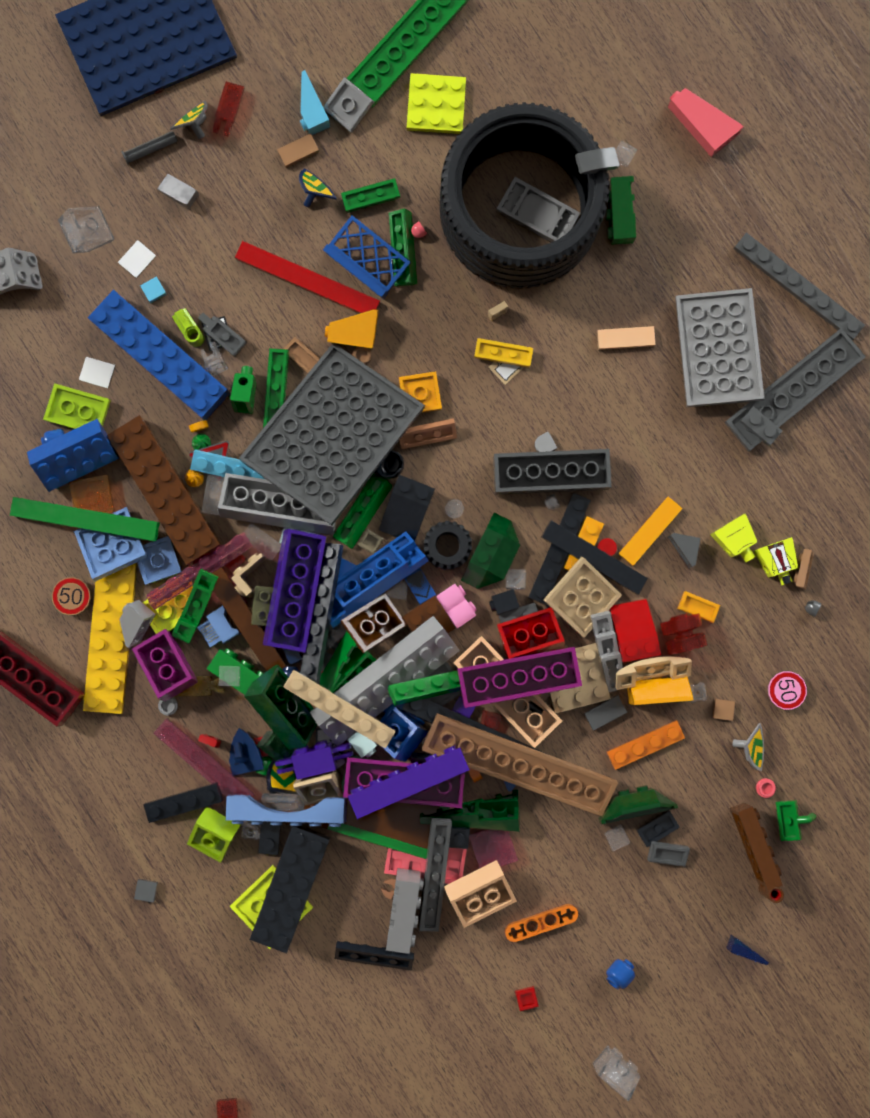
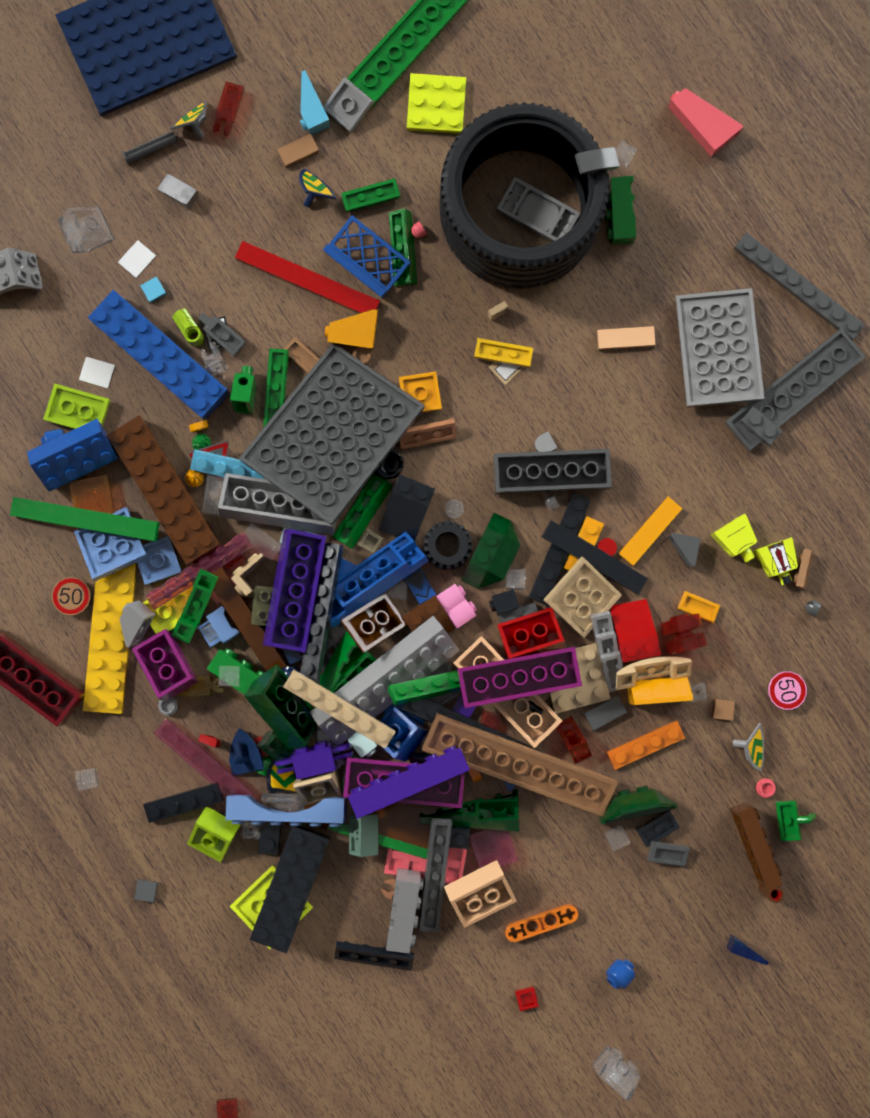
(86, 779): none -> clear plate
(363, 835): none -> sand green hinge
(573, 740): none -> clear red slope

